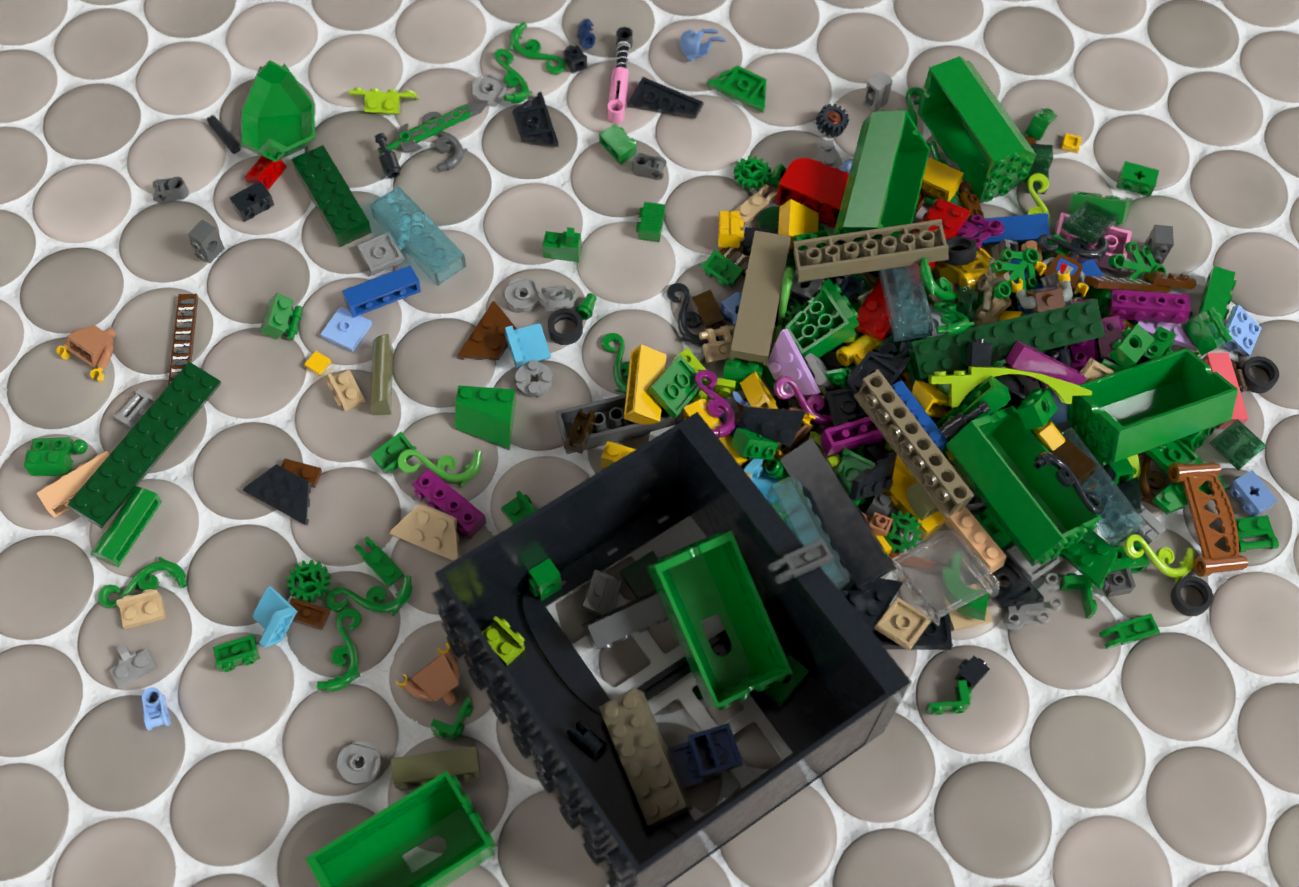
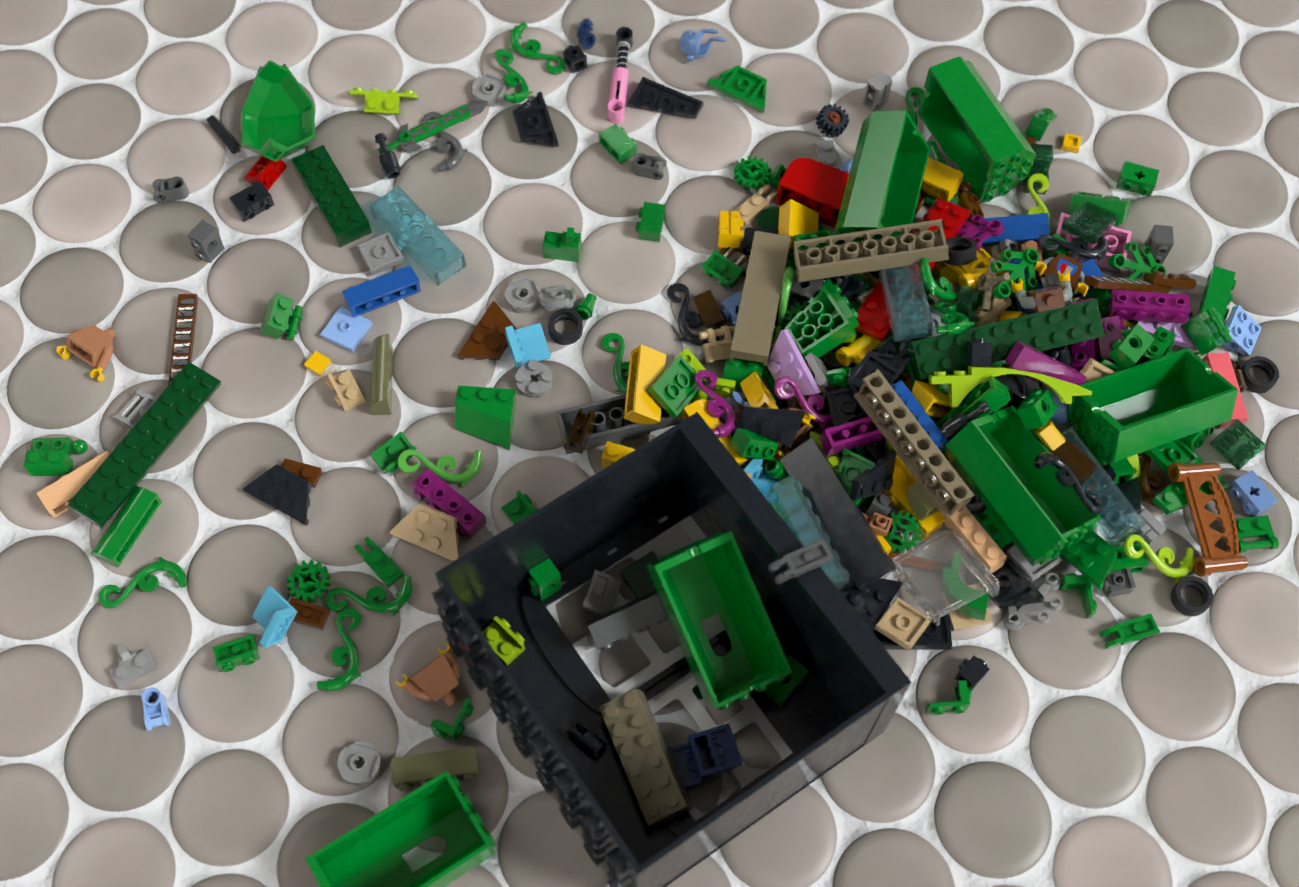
(141, 608): tan bracket -> none

